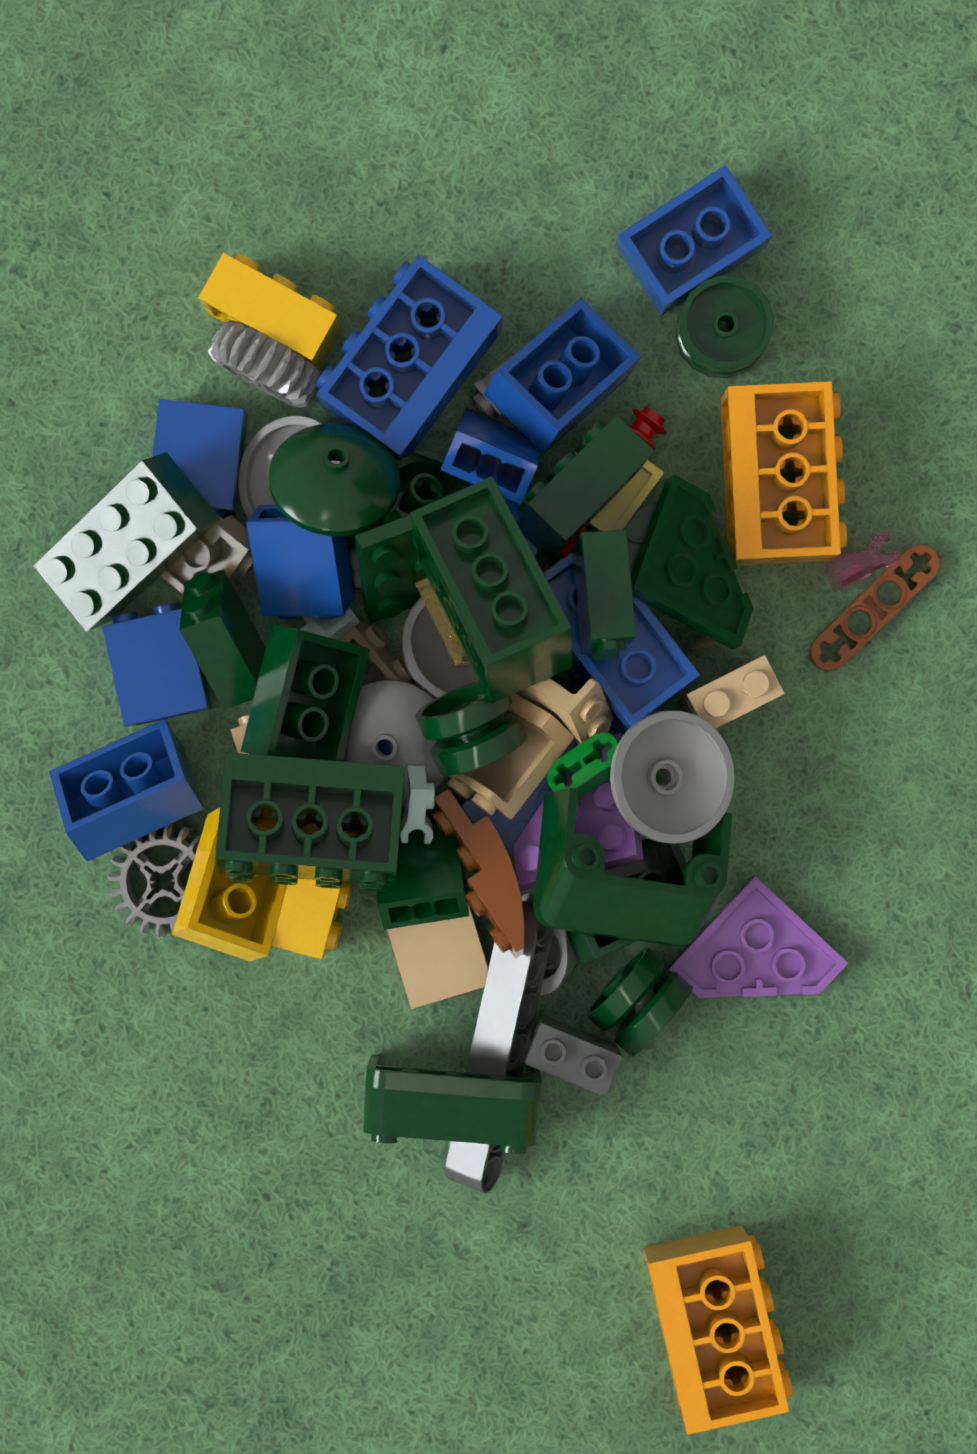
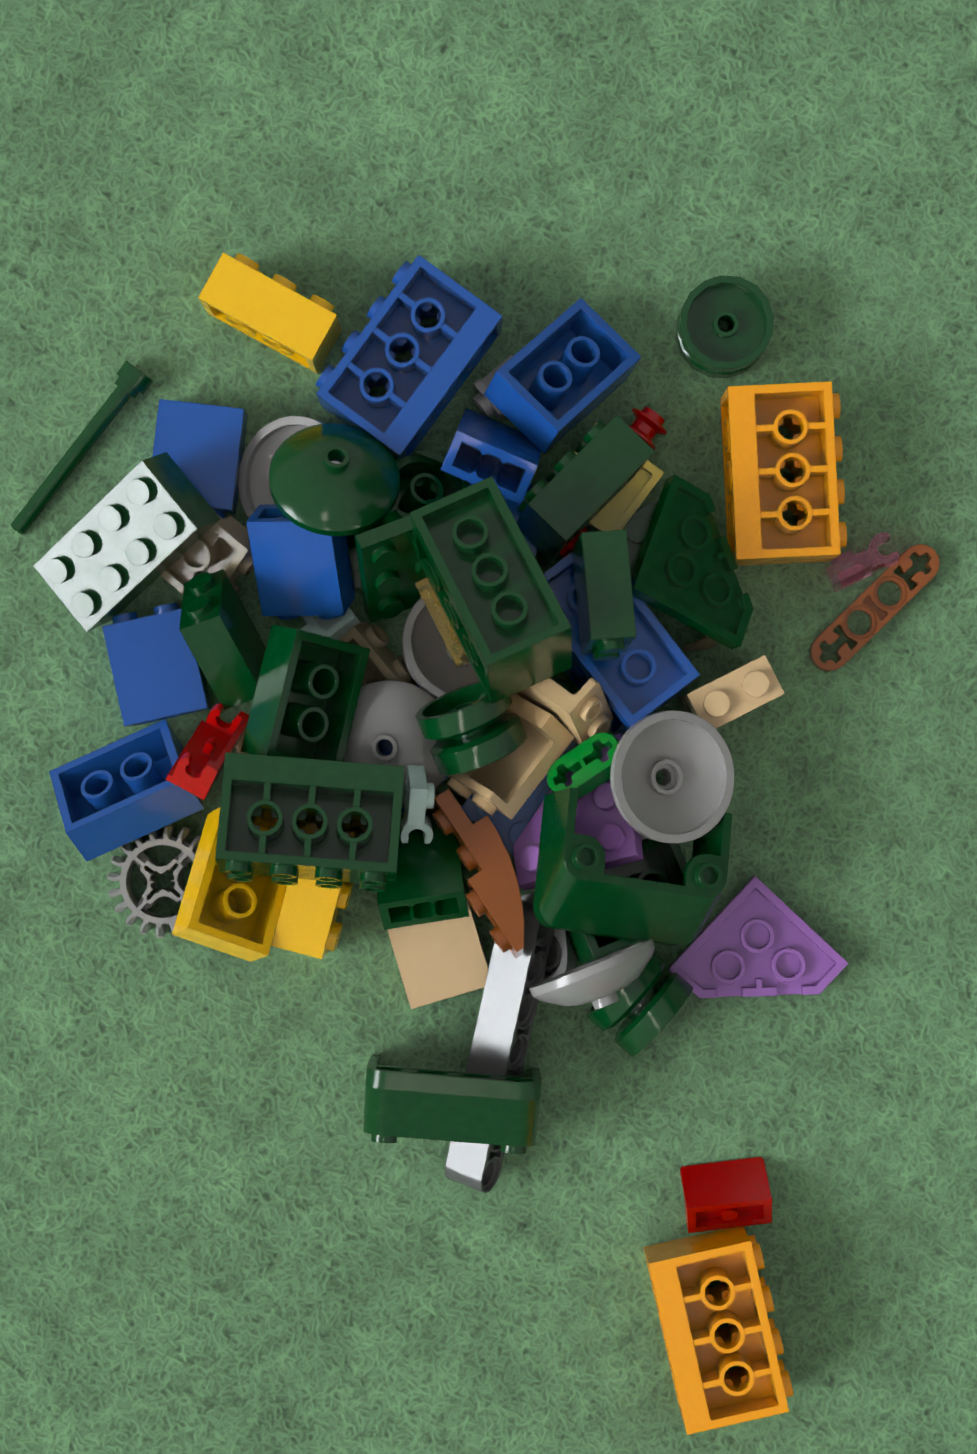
(129, 384): none -> dark green piece
(205, 752): none -> red hinge
(264, 363): light grey gear -> none
(572, 1054): dark grey panel -> none
(597, 979): none -> light grey dish
(693, 239): blue brick -> none
(726, 1194): none -> red panel

